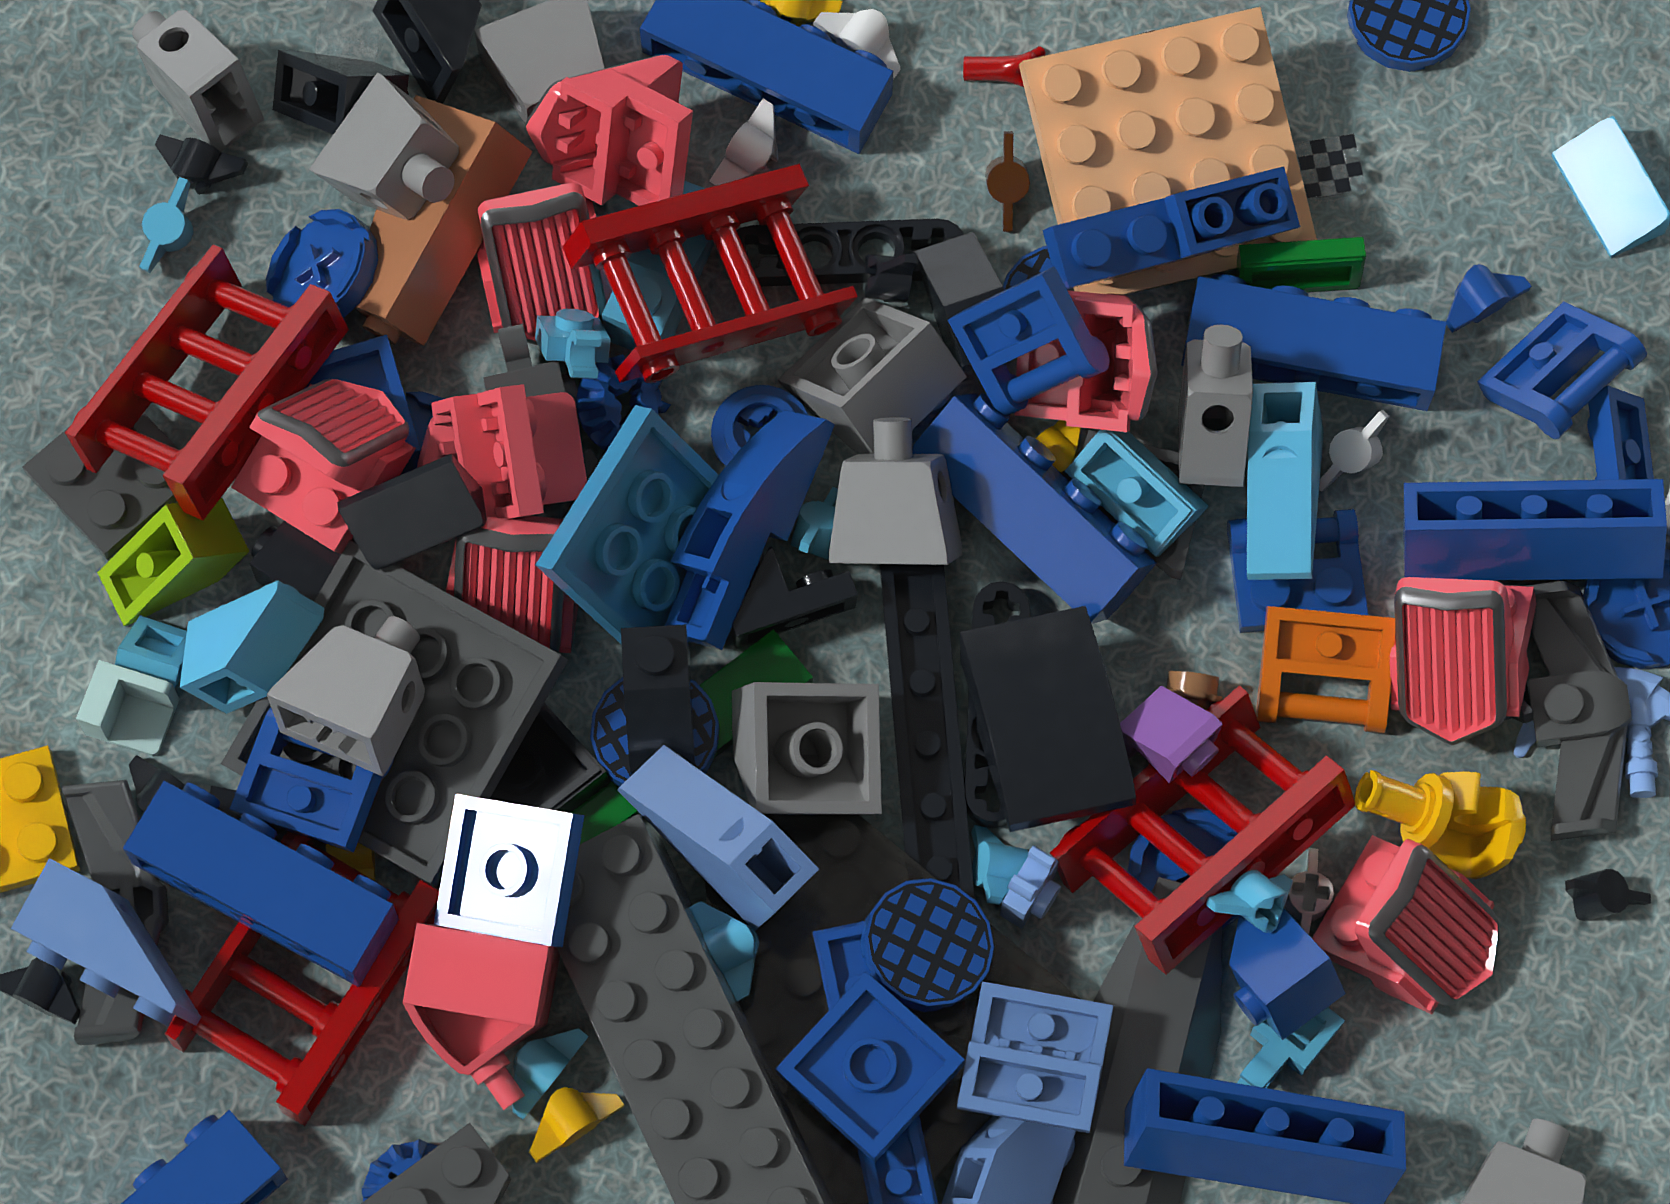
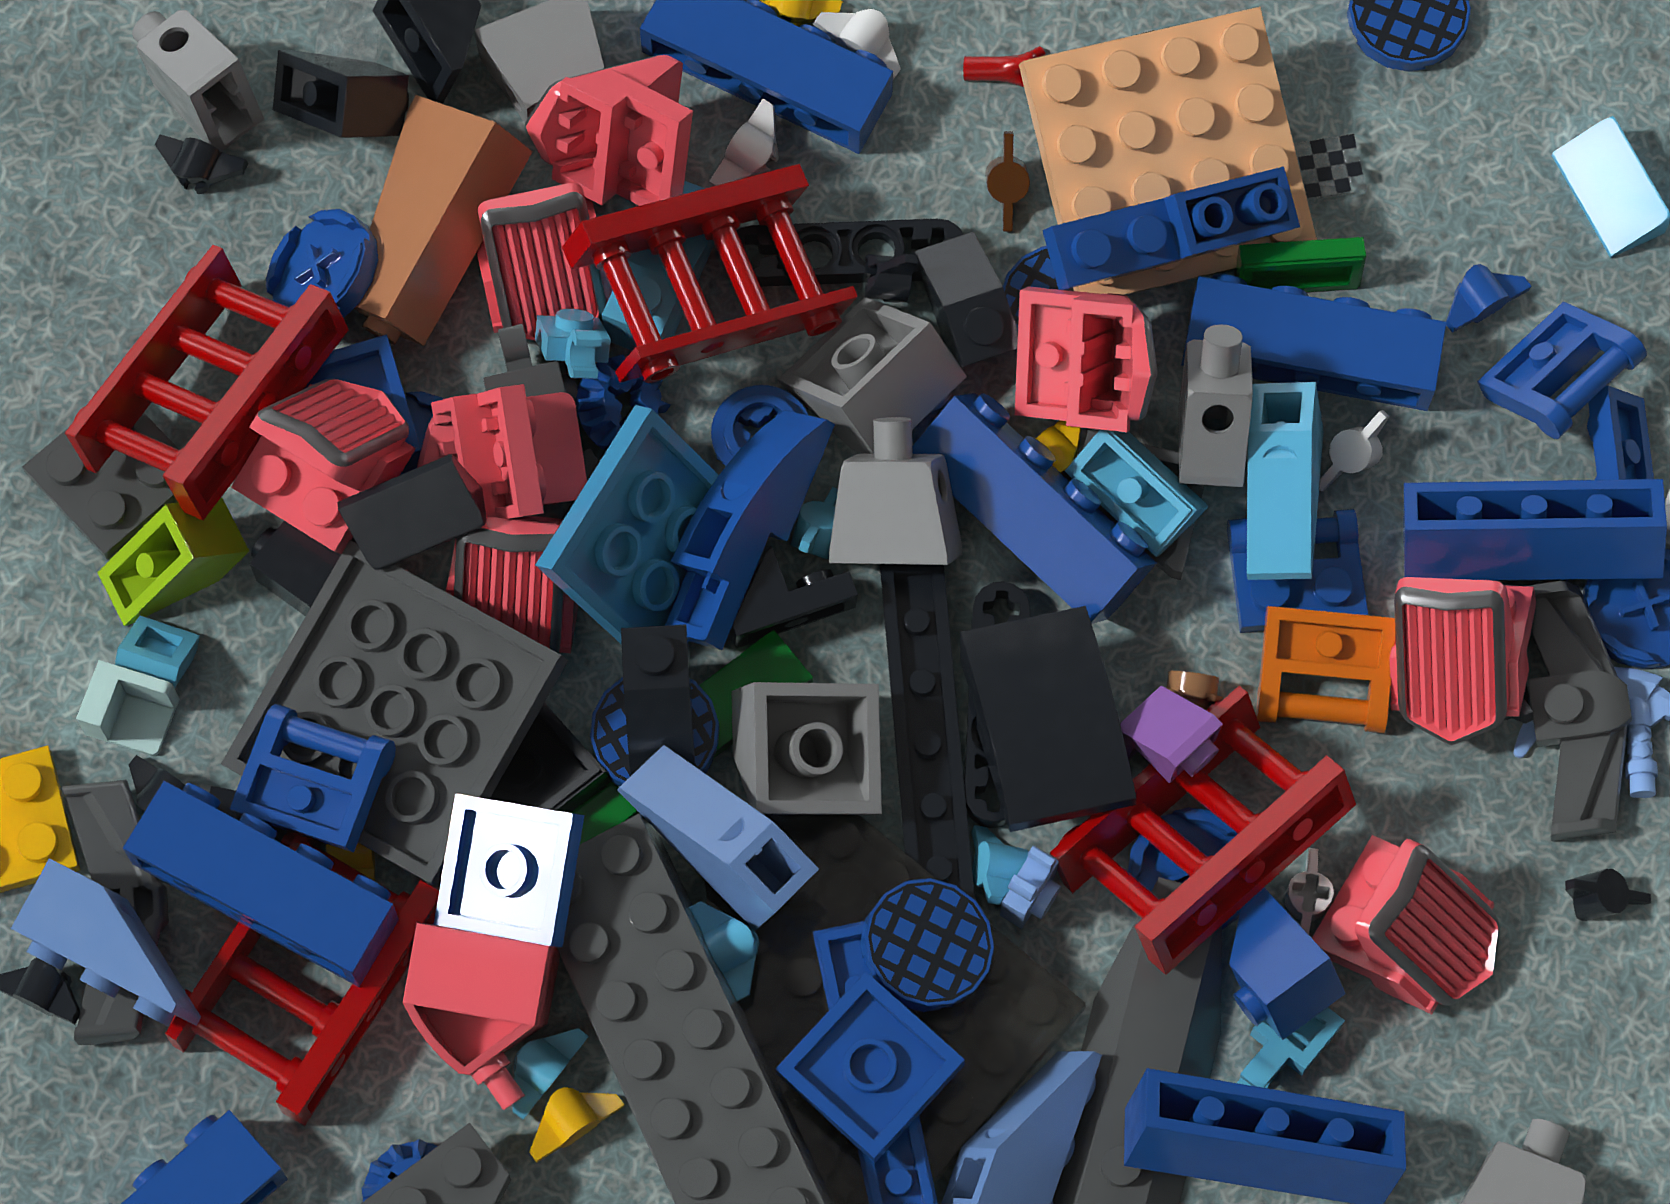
(167, 226): medium azure piece -> none
(247, 645): medium azure slope -> none
(353, 694): light grey torso -> none
(389, 153): light grey torso -> none
(1018, 323): blue plate -> none
(1035, 1057): medium blue slope -> none
(1255, 899): medium azure piece -> none
(1452, 815): yellow piece -> none

